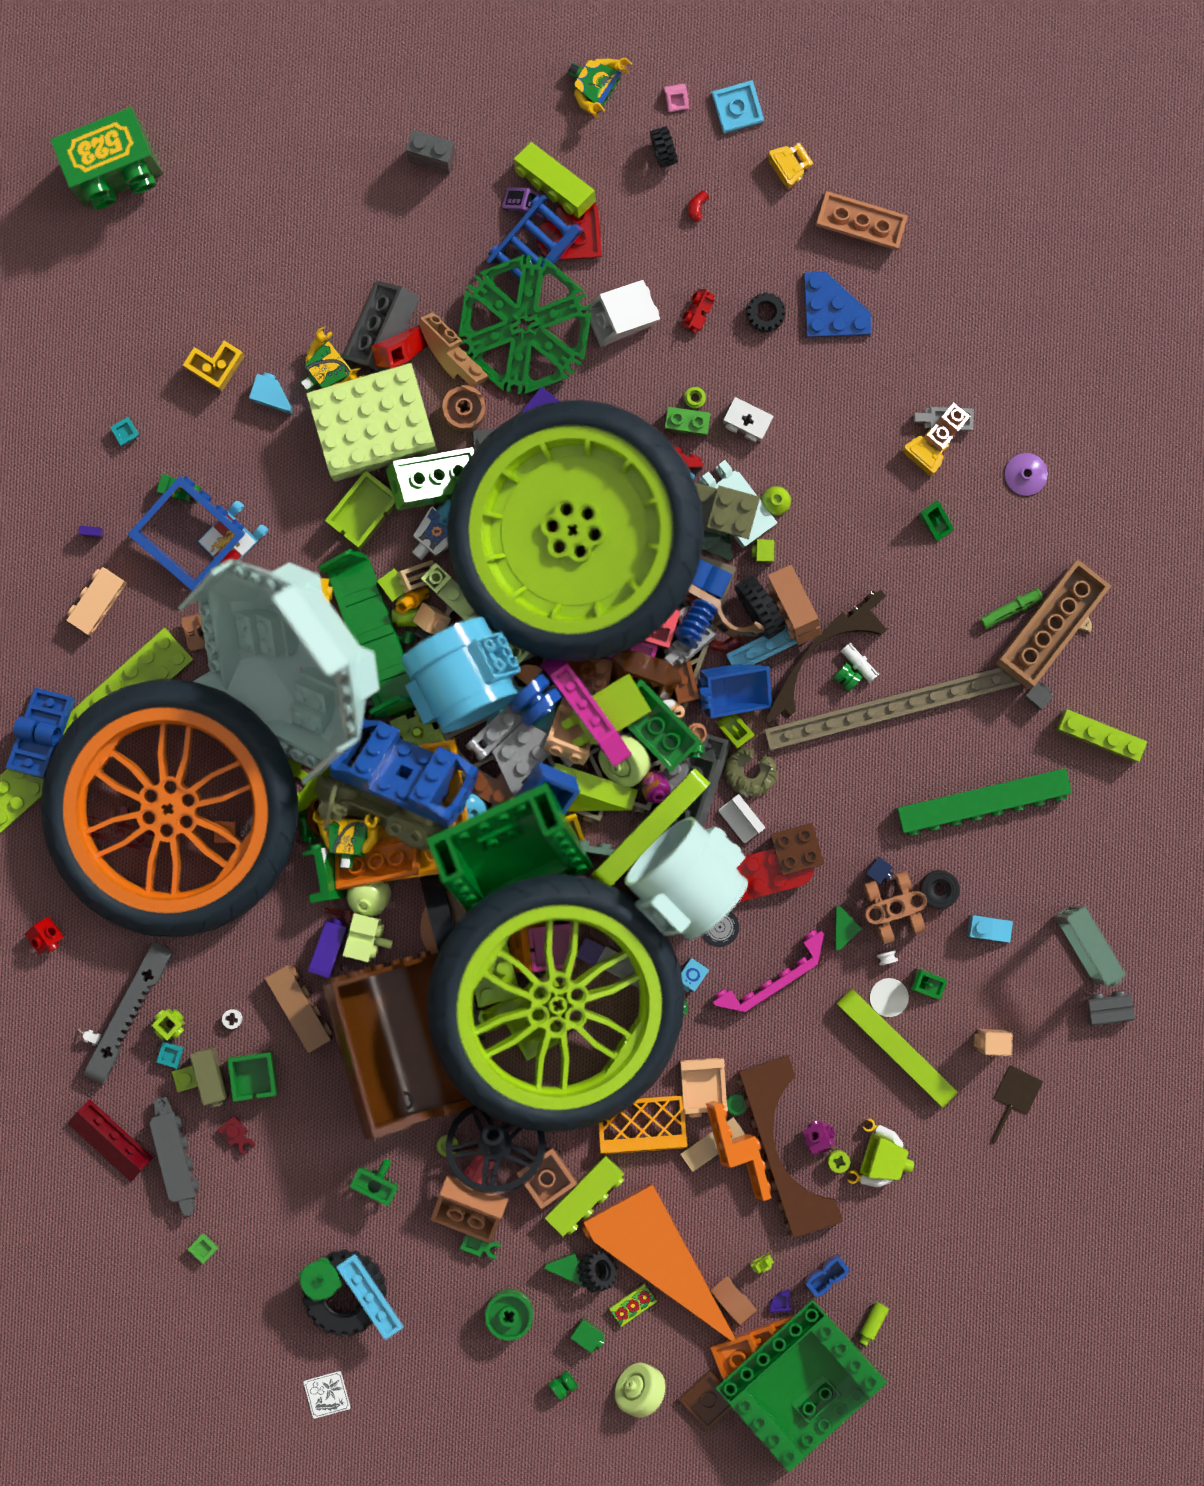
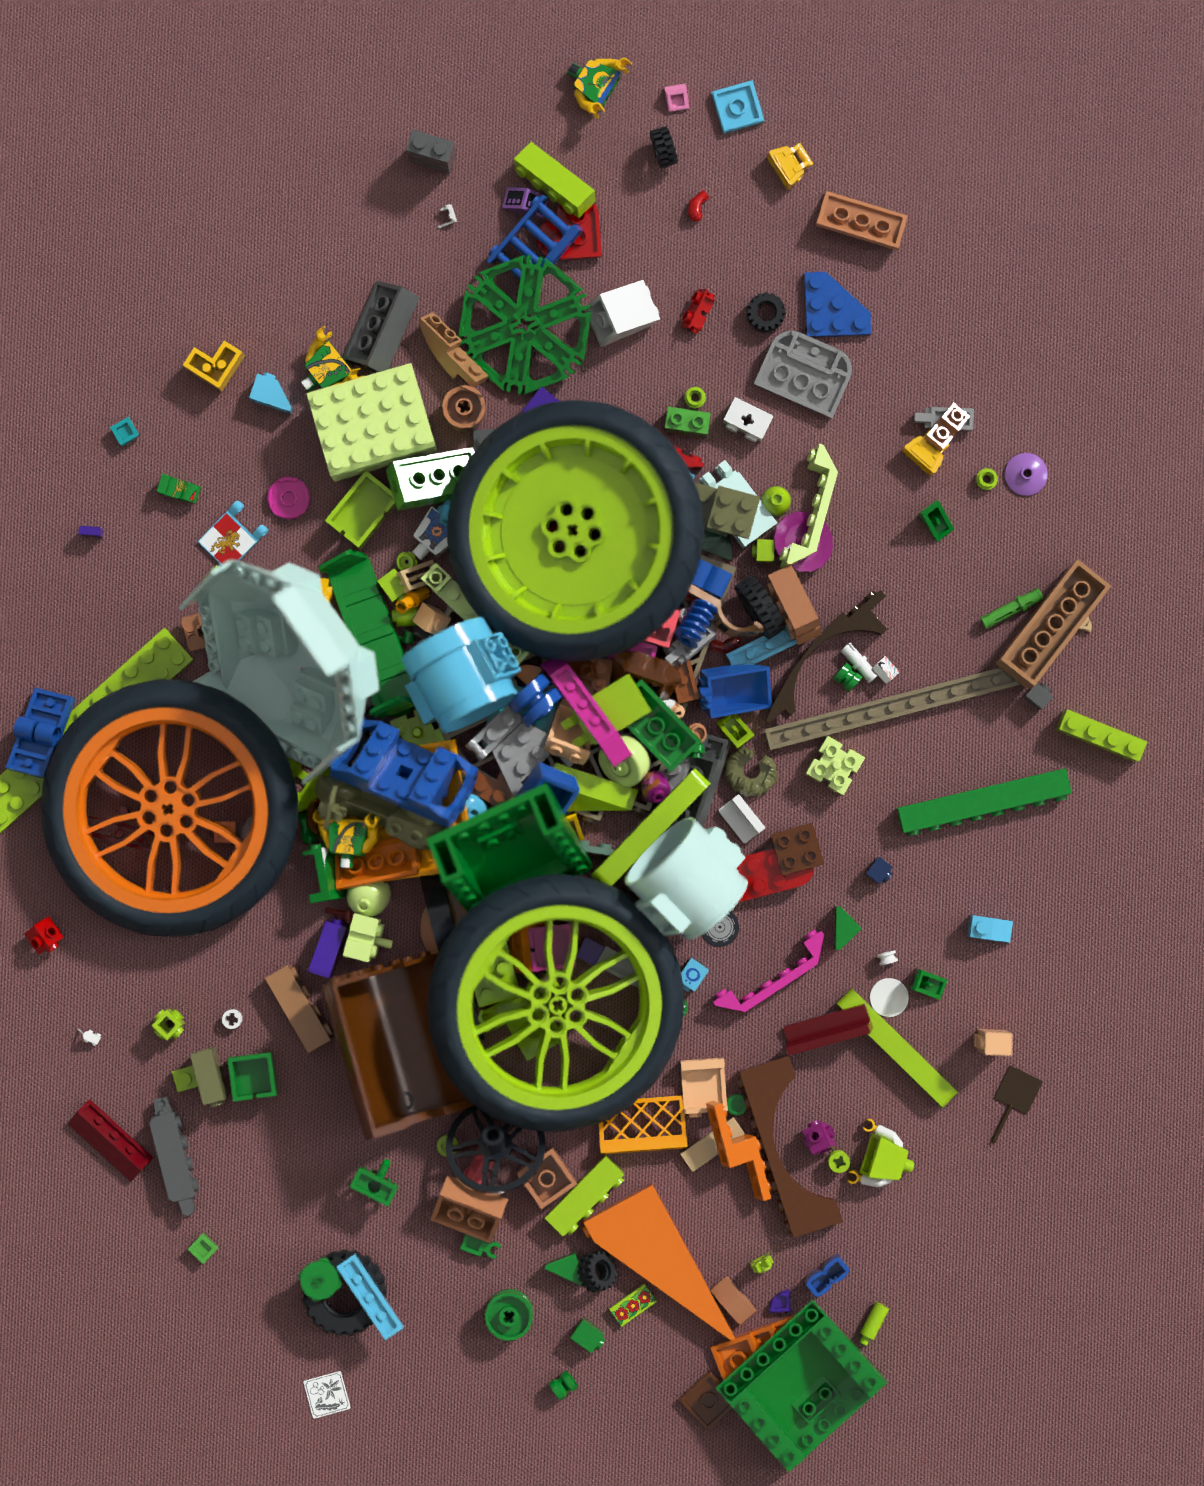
(96, 601): light nougat brick -> none
(100, 1065): dark grey gear -> none
(107, 159): green brick -> none
(170, 1054): teal plate -> none
(204, 499): blue window -> none
(234, 1133): dark red plate -> none
(289, 498): none -> dark pink tile
(399, 348): red slope -> none
(402, 557): none -> lime plate
(451, 216): none -> white piece
(640, 1390): yellowish green wheel -> none
(792, 530): none -> magenta piece
(805, 371): none -> light grey plate
(819, 462): none -> yellowish green slope
(827, 1029): none -> dark red panel
(834, 765): none -> yellowish green brick
(885, 670): none -> white tile
(885, 916): nougat piece -> none
(948, 880): black tyre -> none
(993, 479): none -> lime plate
(1090, 946): sand green window -> none
(1110, 1008): dark grey brick -> none

